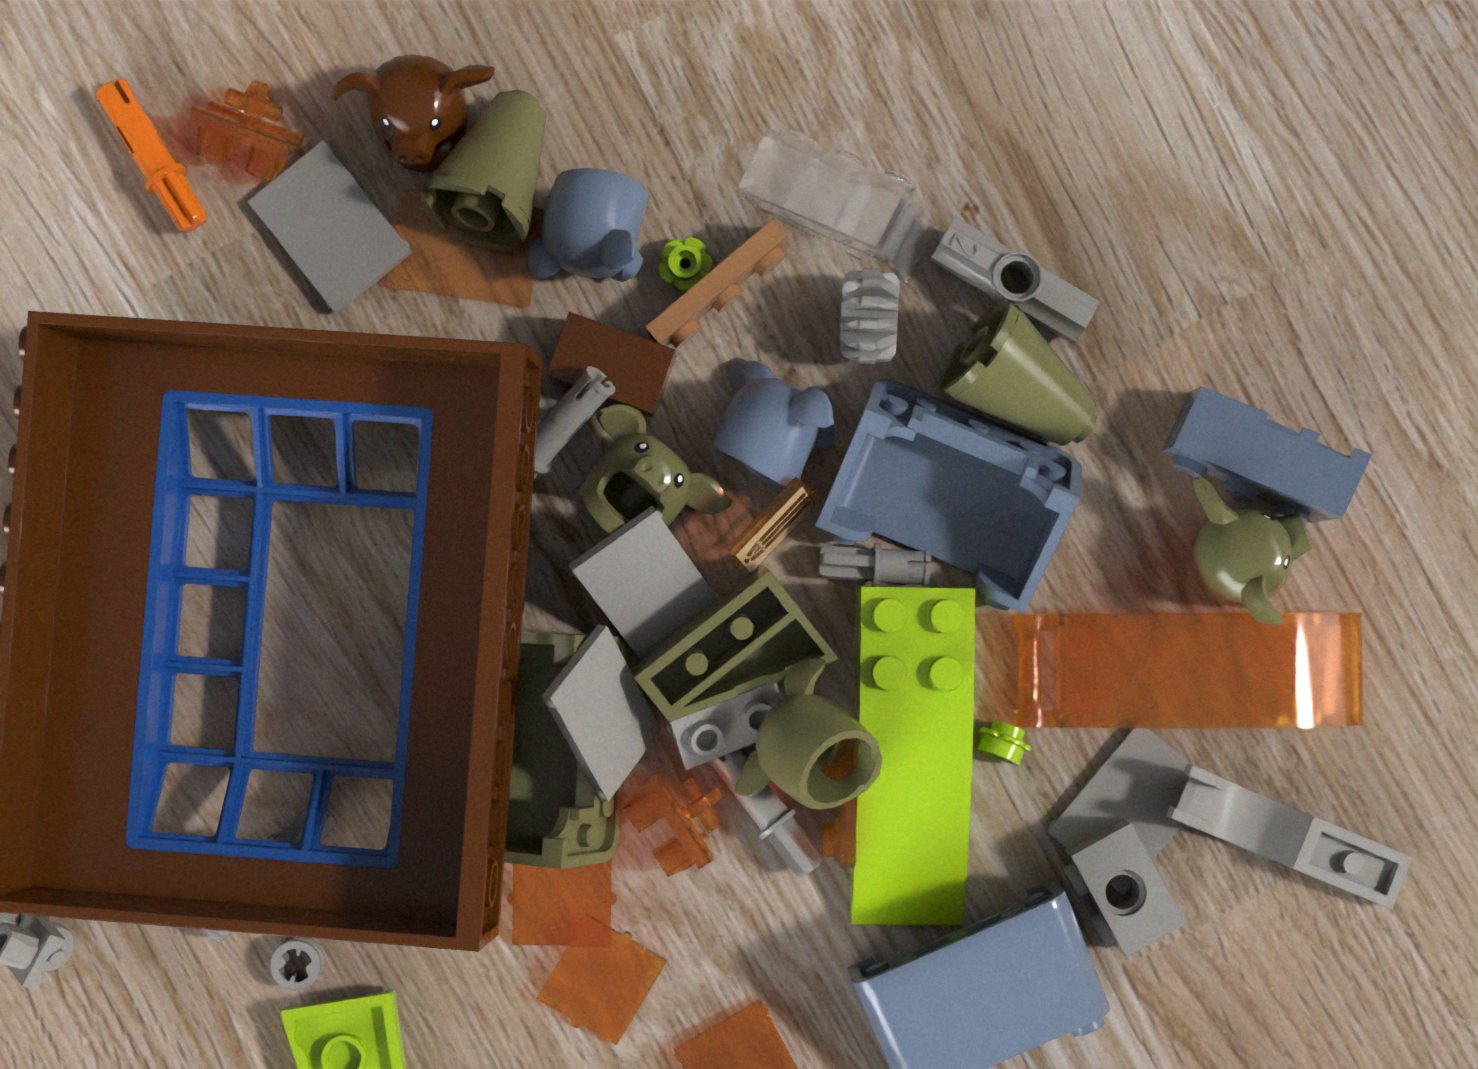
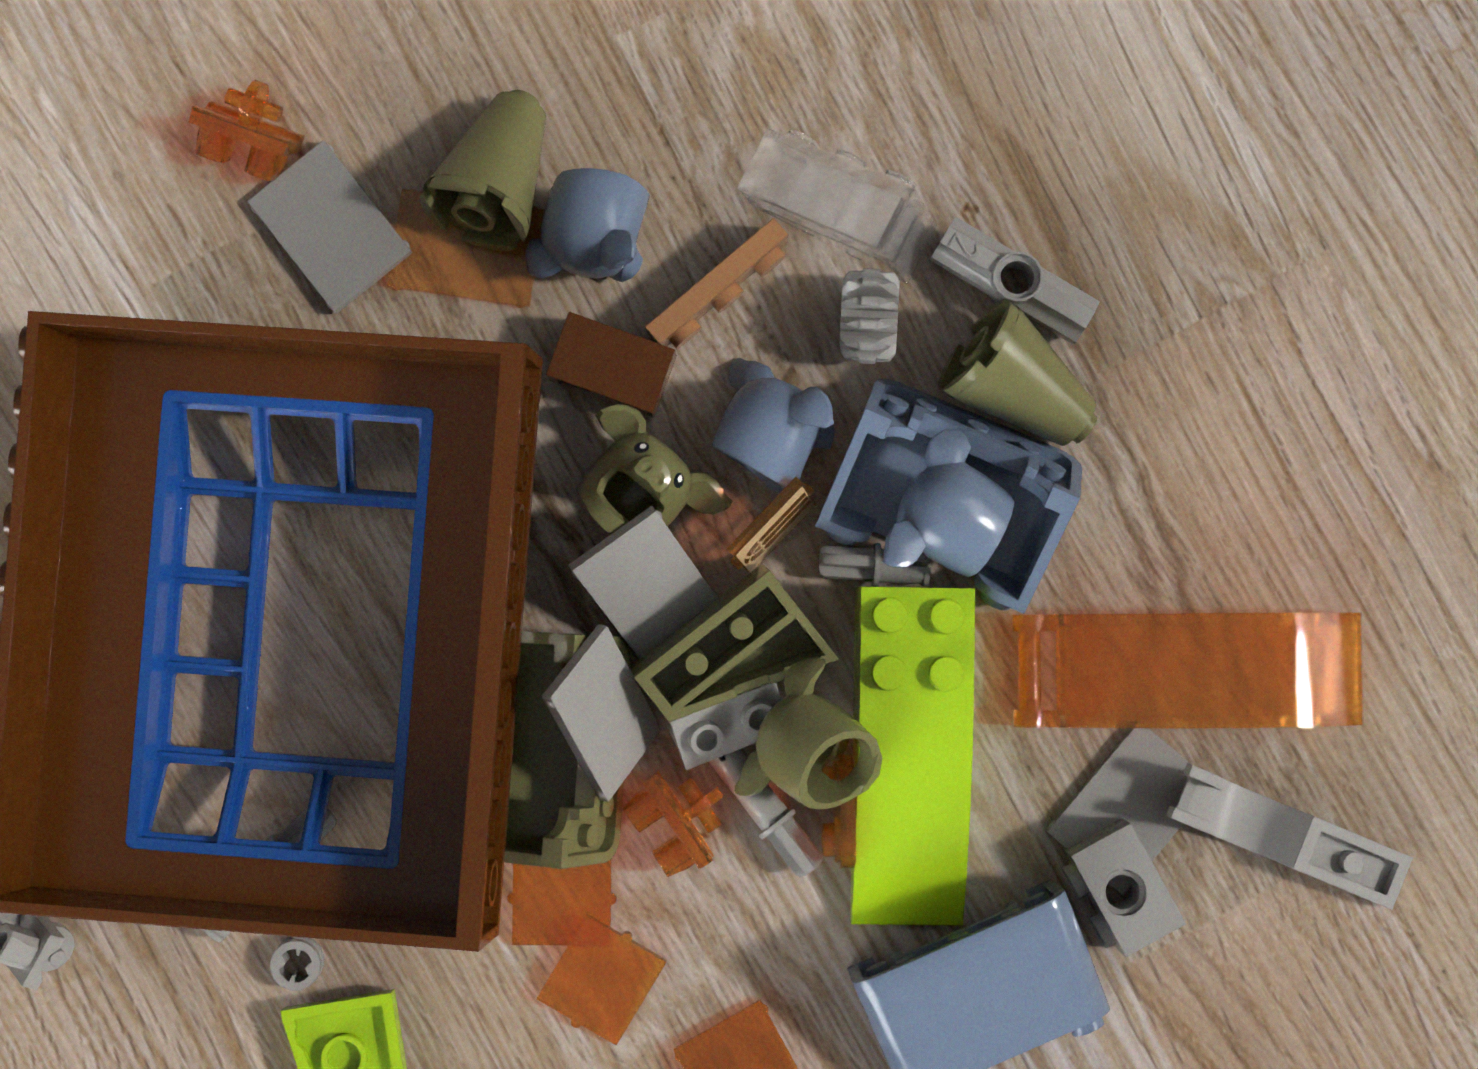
(151, 155): orange axle -> none
(416, 106): reddish brown piece -> none
(569, 416): light grey axle -> none
(689, 249): lime plate -> none
(949, 511): none -> sand blue piece
(1003, 742): lime plate -> none
(1245, 554): olive piece -> none
(1263, 458): sand blue wedge -> none

